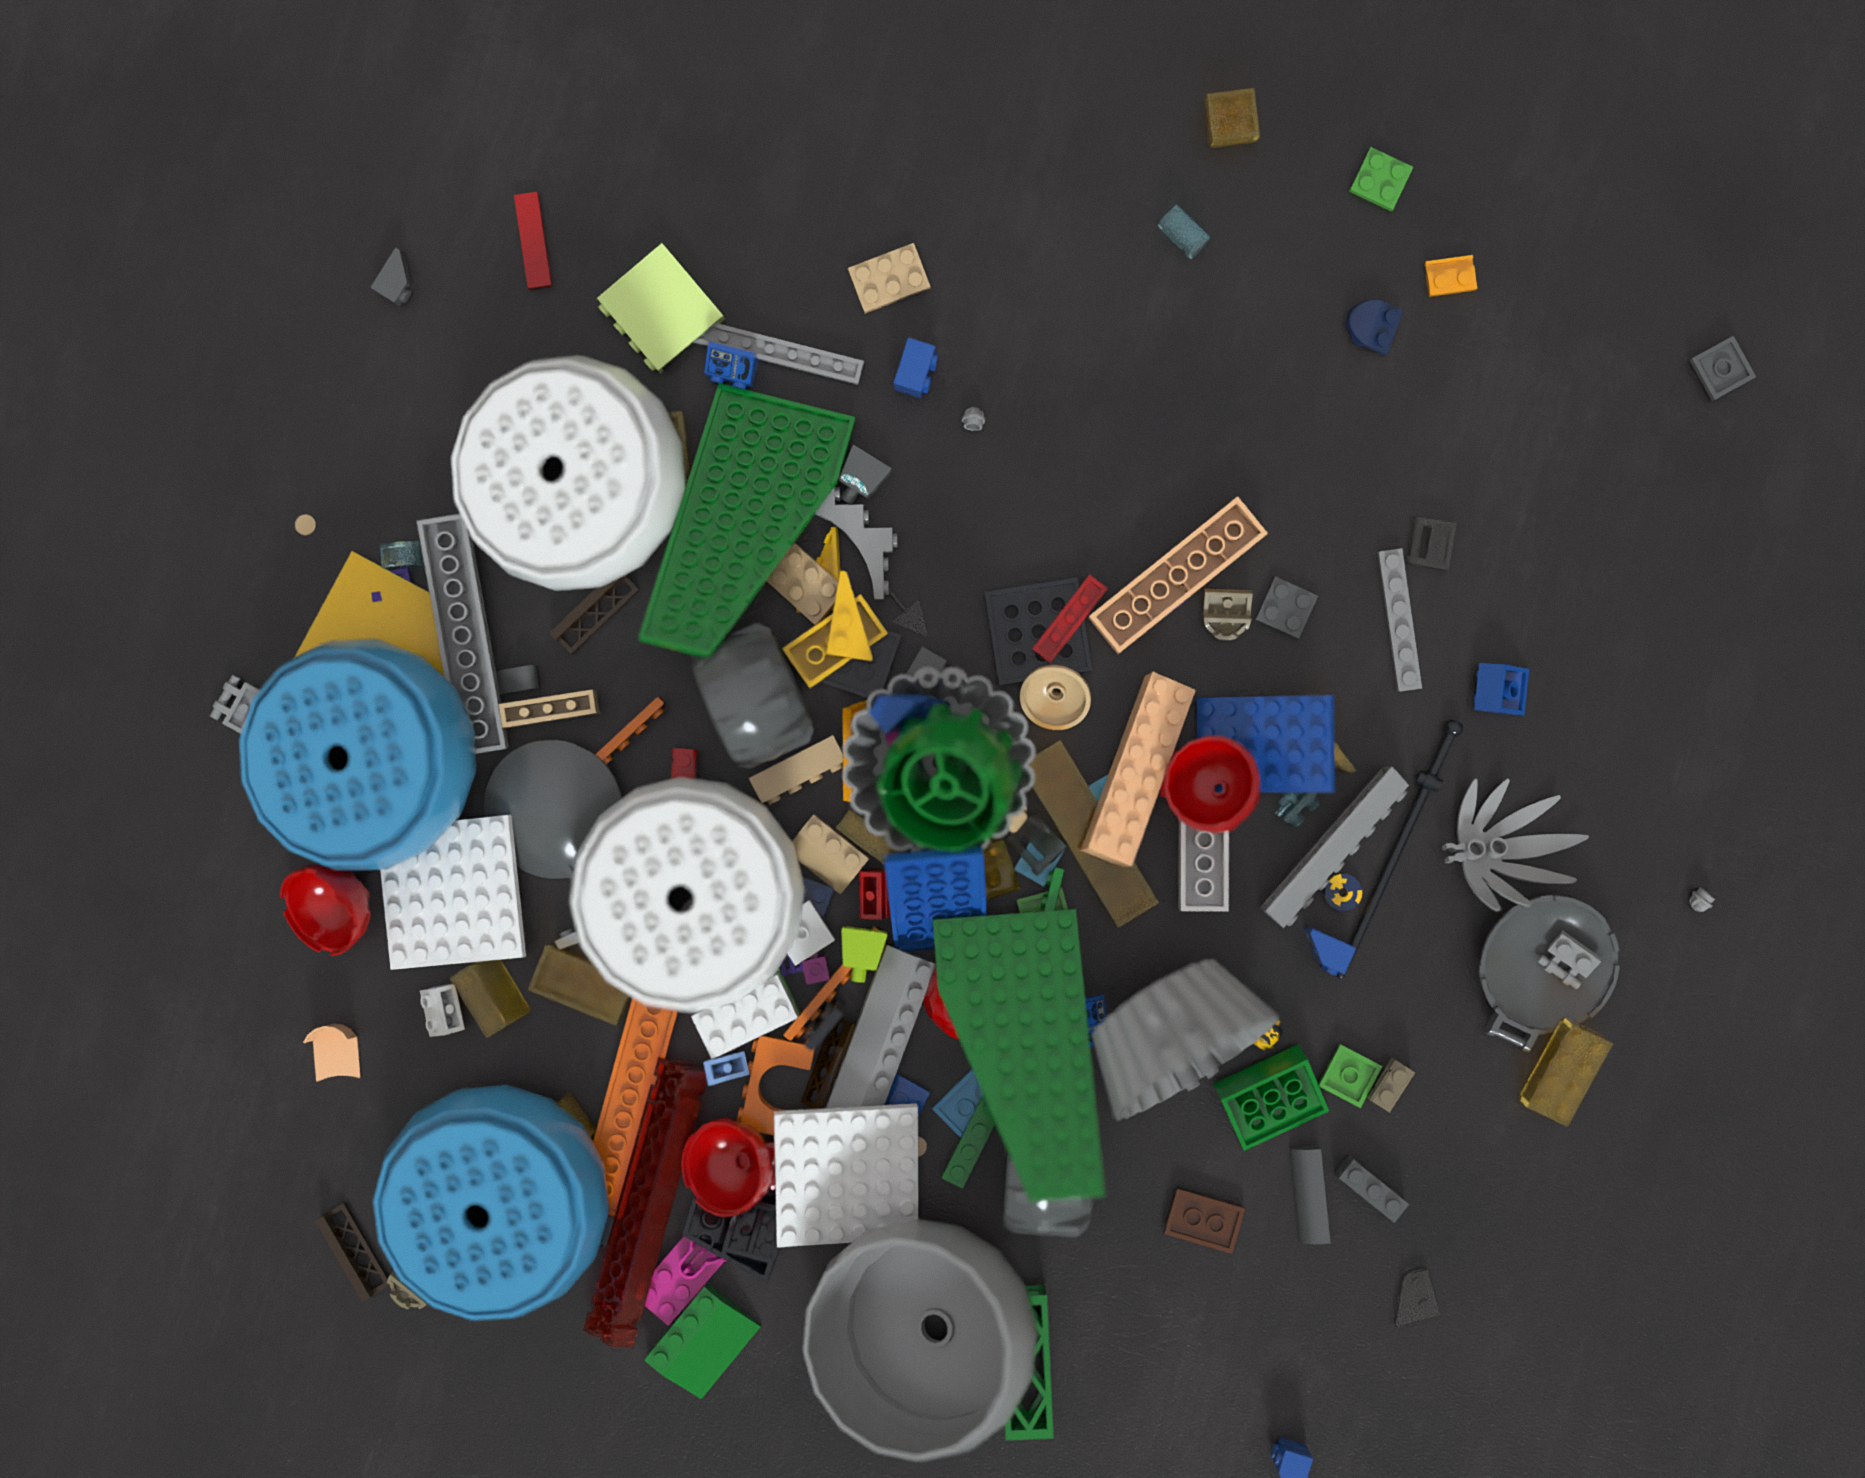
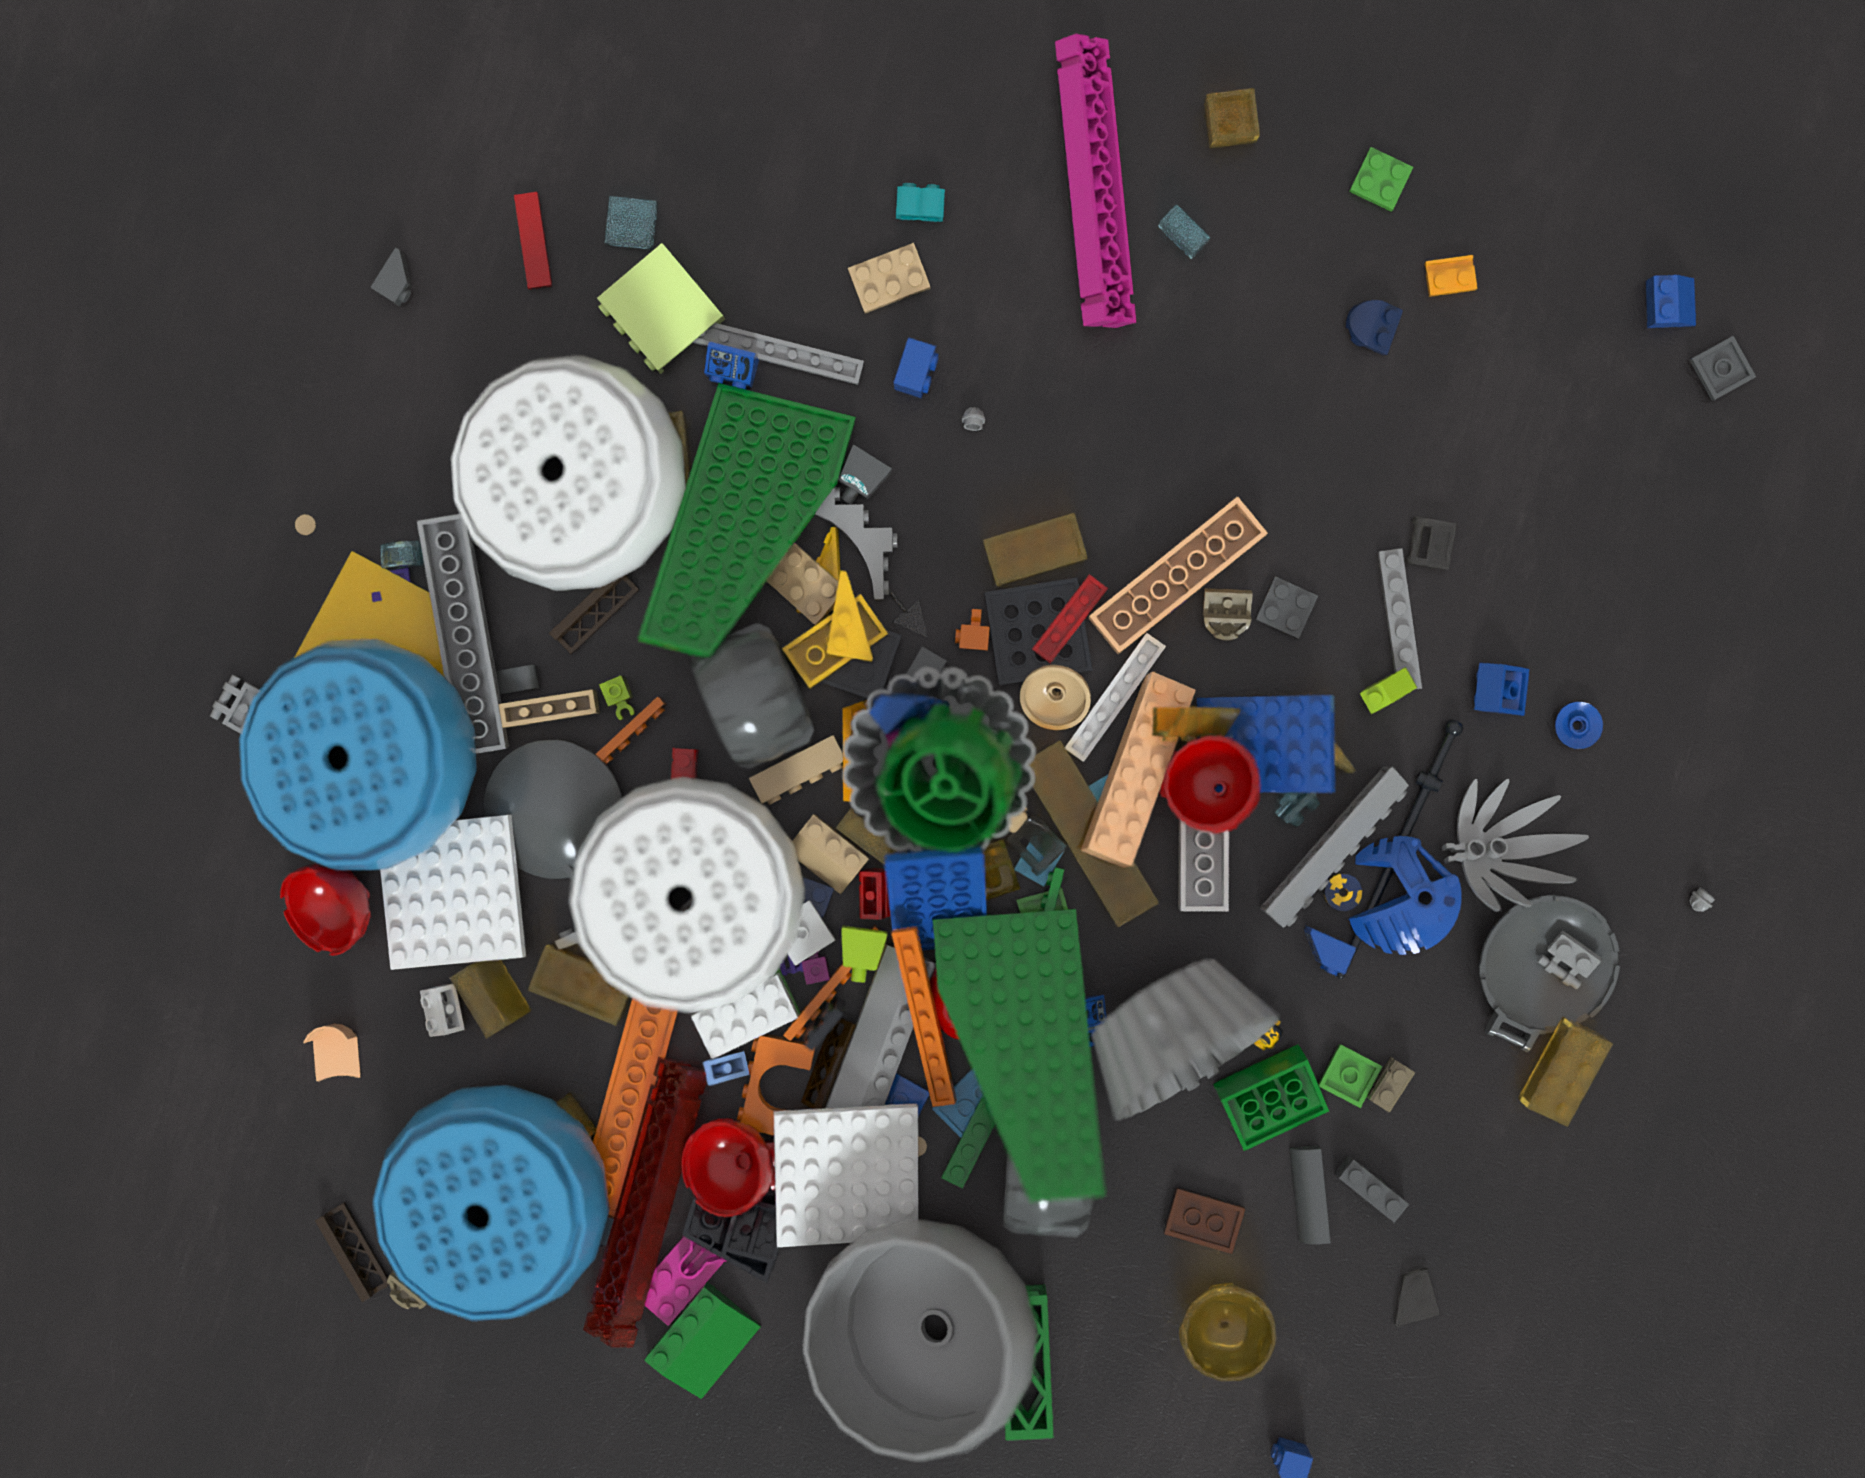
(617, 693): none -> lime brick
(630, 222): none -> clear light blue plate
(920, 203): none -> teal brick
(924, 1016): none -> orange plate
(973, 636): none -> orange brick
(1035, 549): none -> clear yellow brick
(1095, 181): none -> dark pink brick
(1115, 697): none -> white plate
(1192, 722): none -> clear yellow slope
(1233, 1351): none -> clear yellow rock
(1388, 690): none -> lime slope
(1404, 921): none -> blue piece
(1590, 725): none -> blue dish
(1670, 301): none -> blue slope

